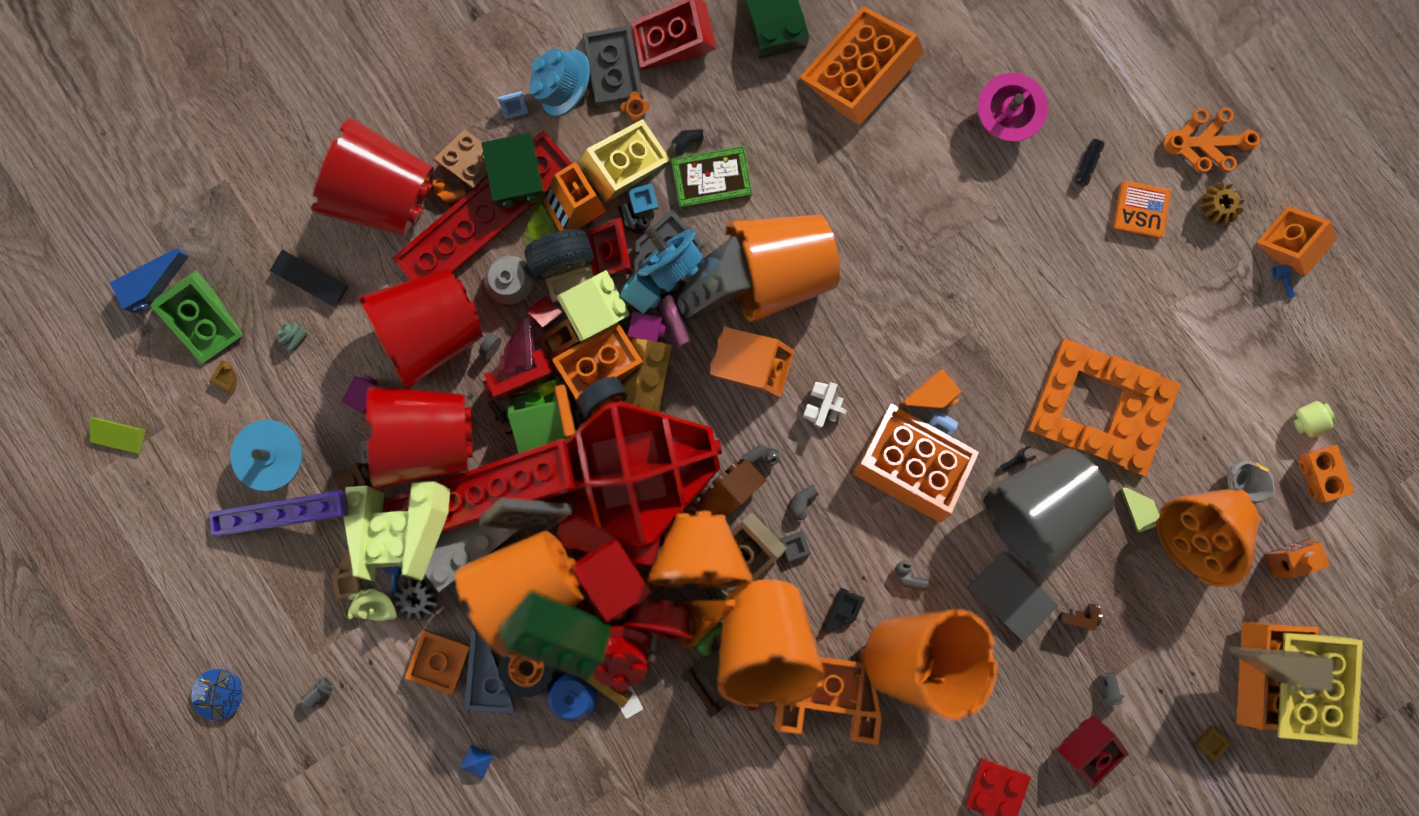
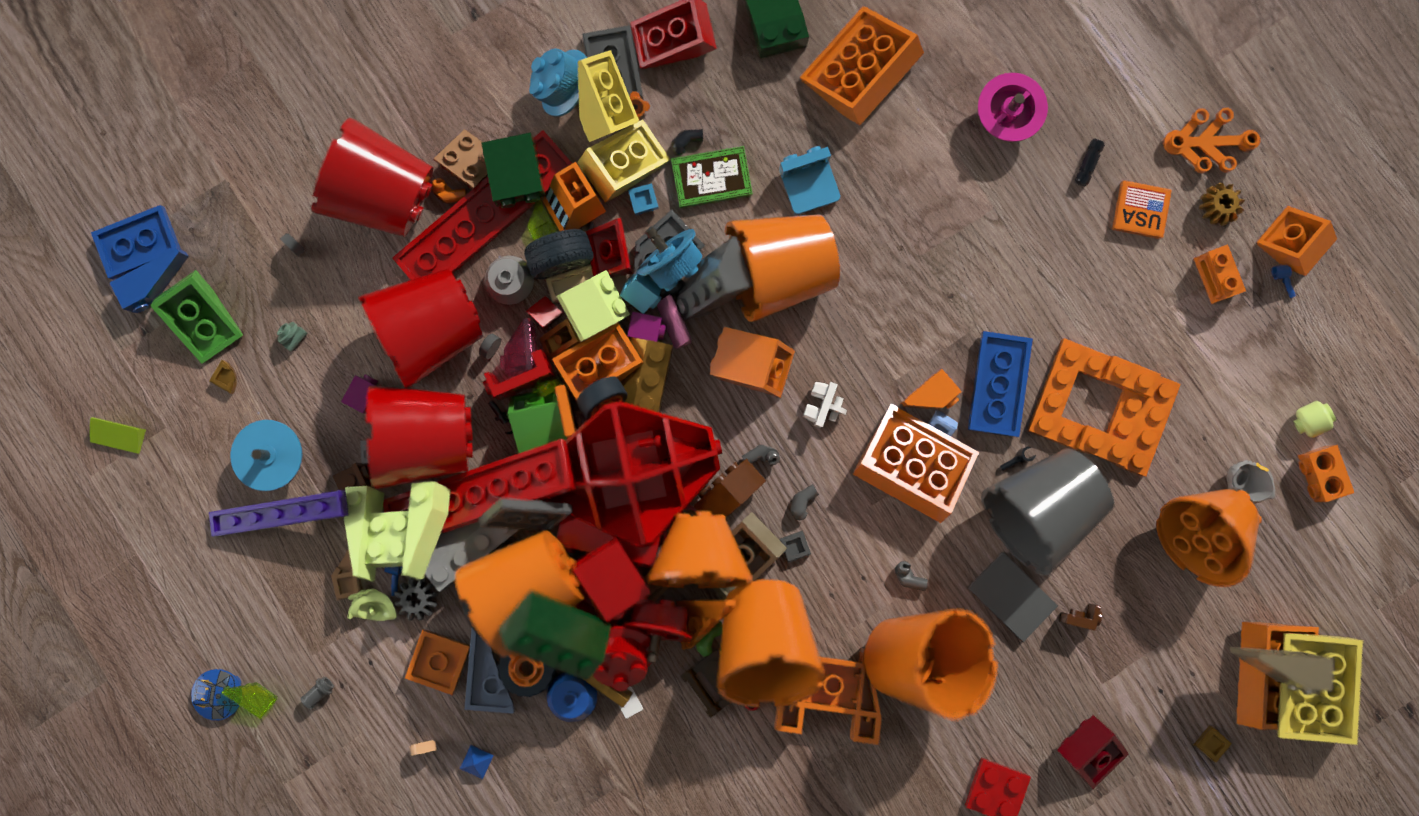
(135, 241): none -> blue plate
(251, 697): none -> clear neon green tile
(292, 244): none -> dark grey tile
(308, 278): black tile -> none
(423, 747): none -> light nougat tile
(513, 105): light blue slope -> none
(603, 97): none -> light yellow slope
(632, 222): black arm -> none
(657, 441): none -> red piece
(809, 180): none -> dark azure bracket
(844, 609): black tile -> none
(1000, 384): none -> blue plate
(1111, 689): dark grey pin -> none
(1141, 509): yellowish green tile -> none
(1219, 274): none -> orange window
(1301, 557): orange torso -> none

